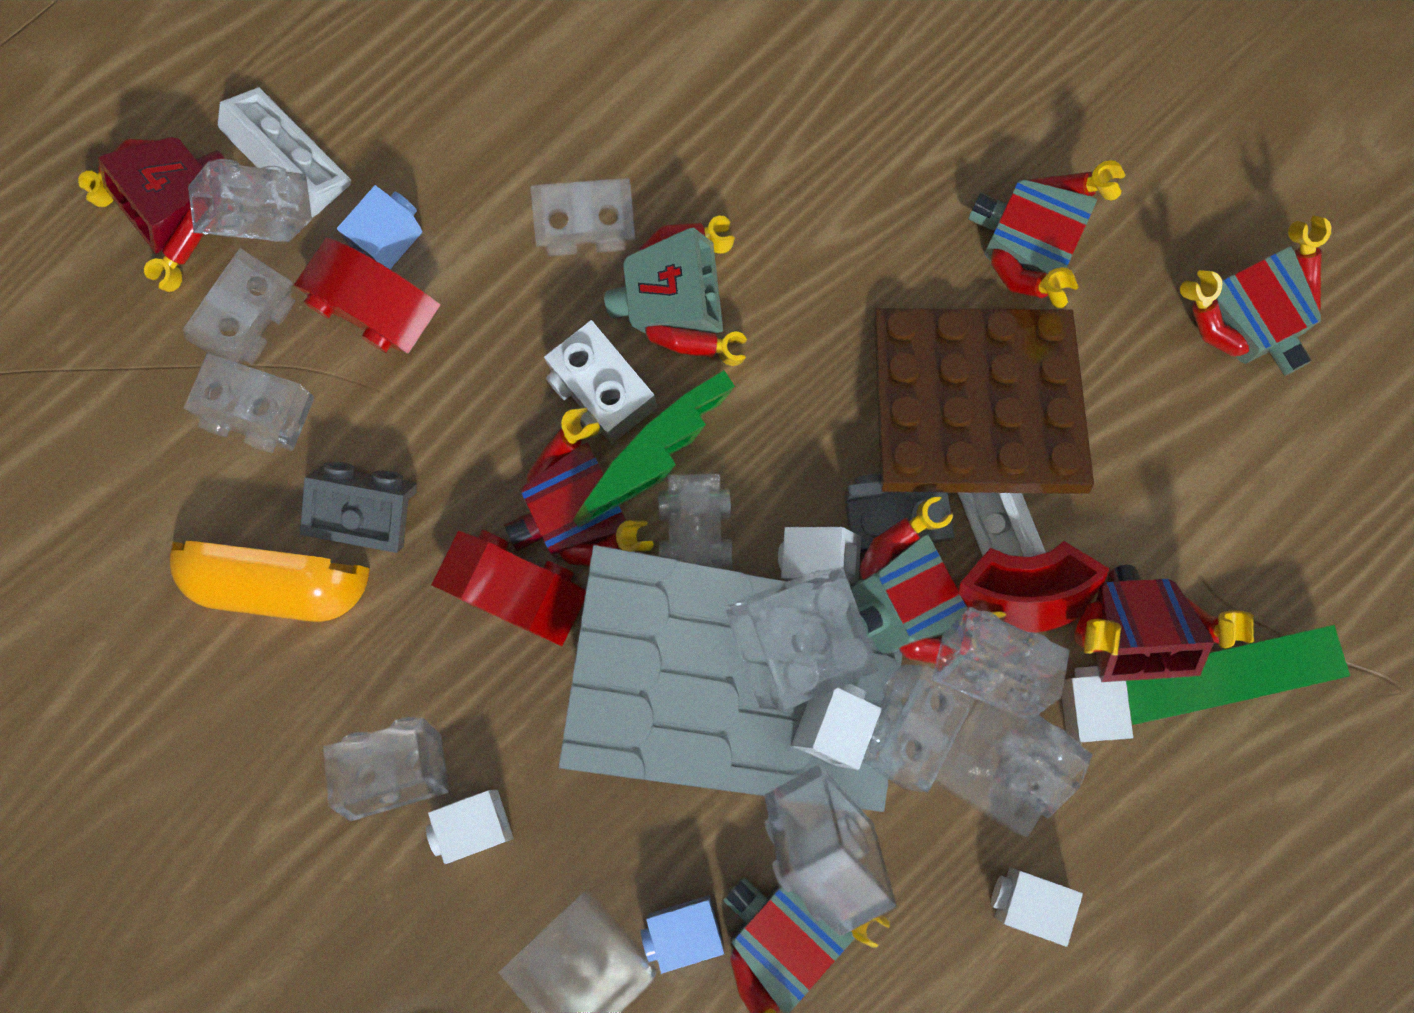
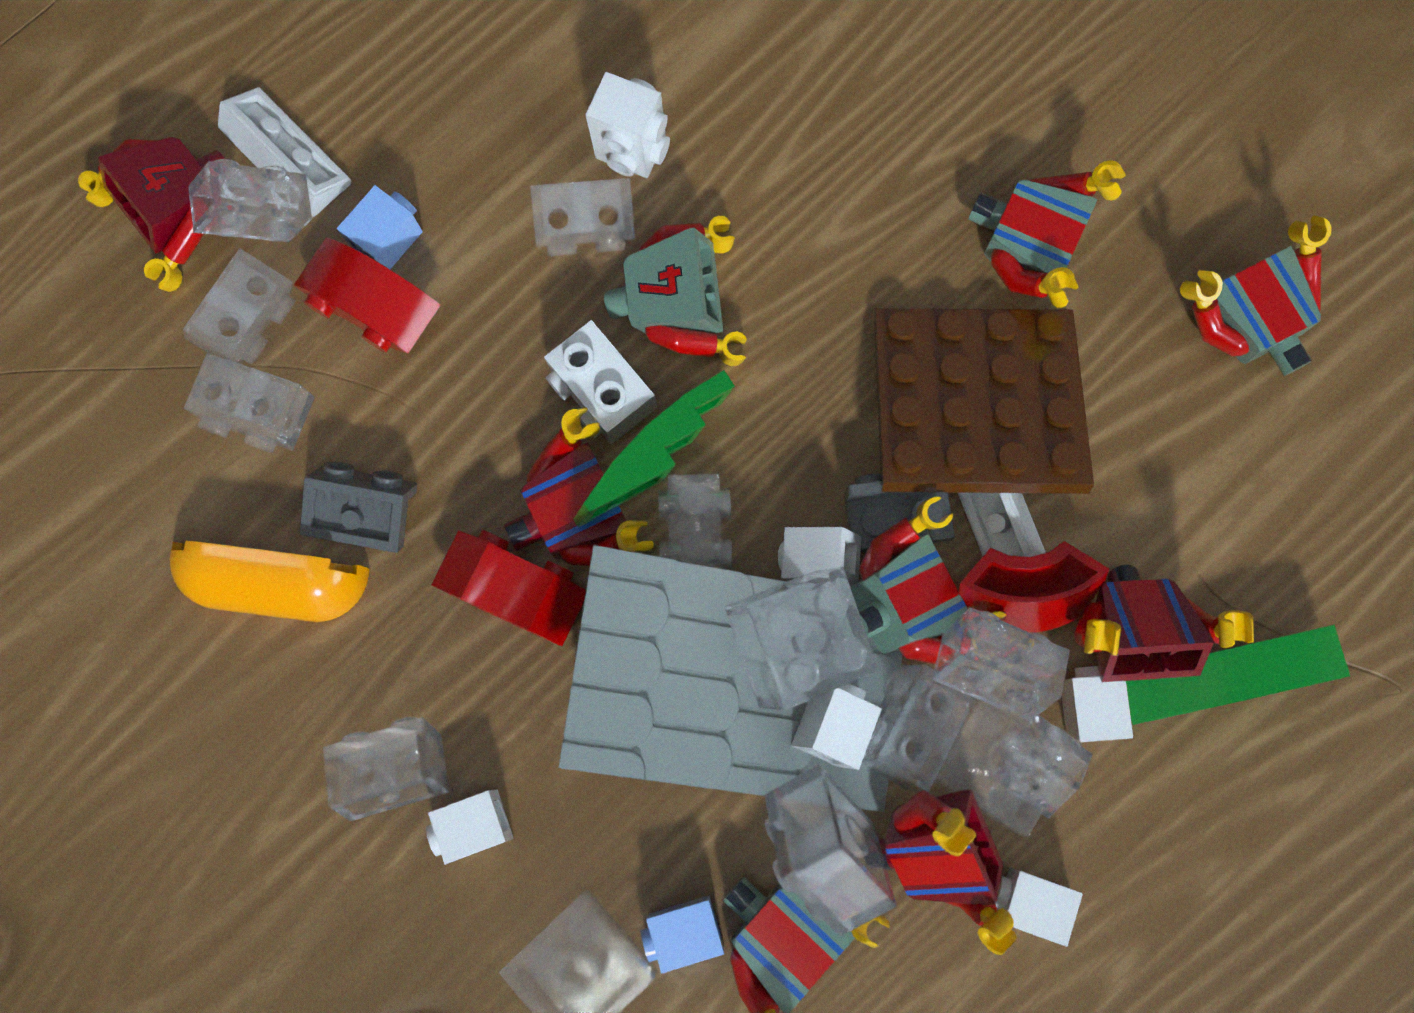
(628, 125): none -> white brick
(950, 857): none -> torso

